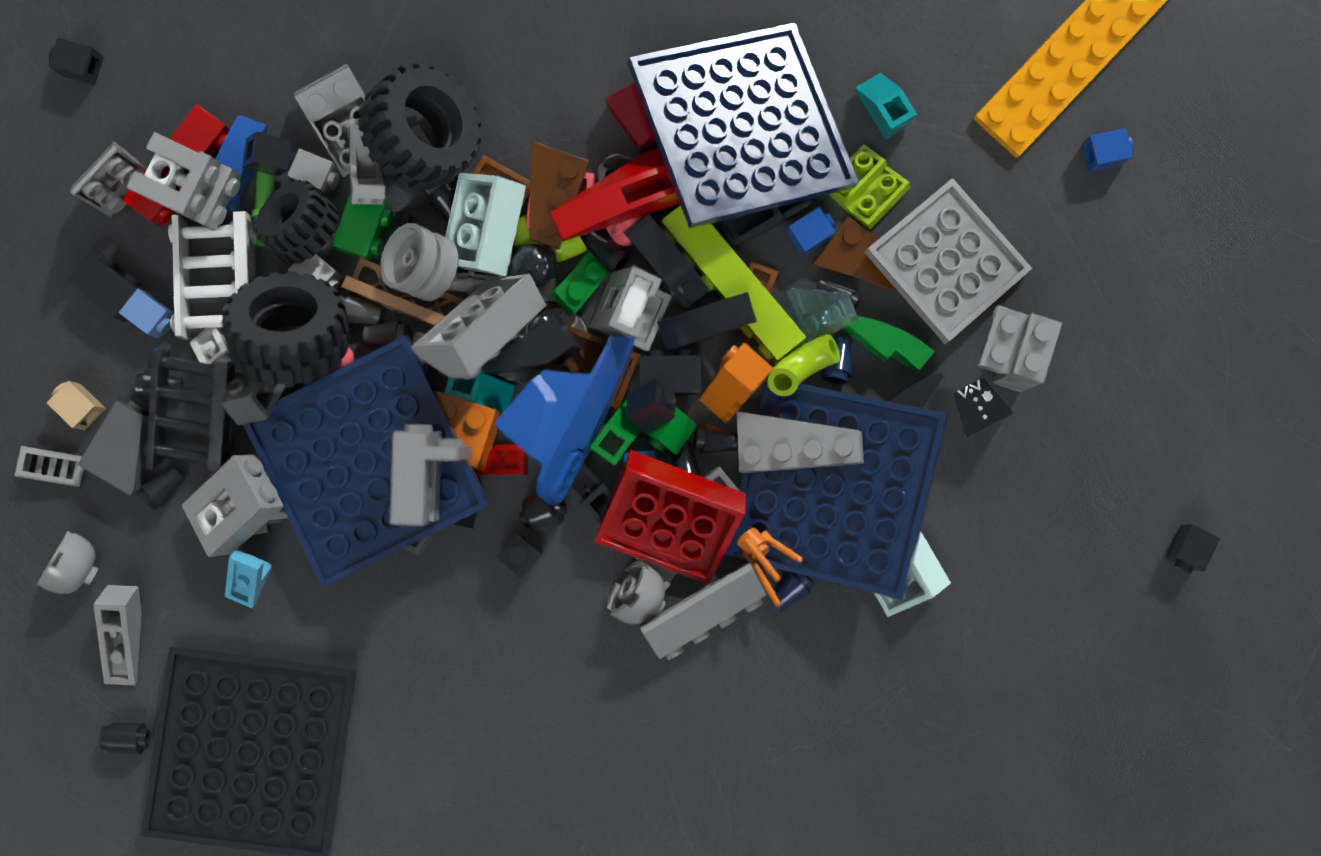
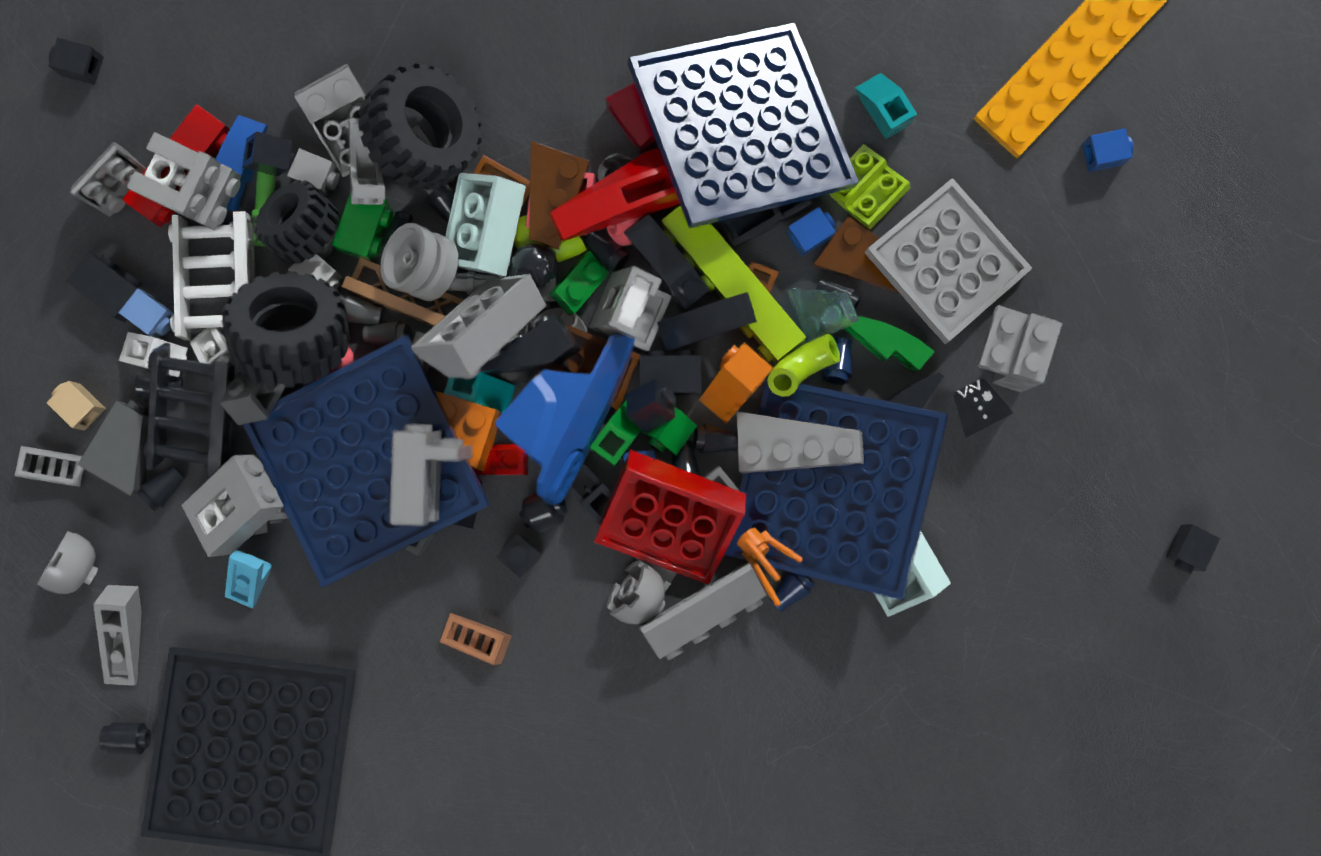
(138, 348): none -> white slope
(498, 650): none -> nougat slope

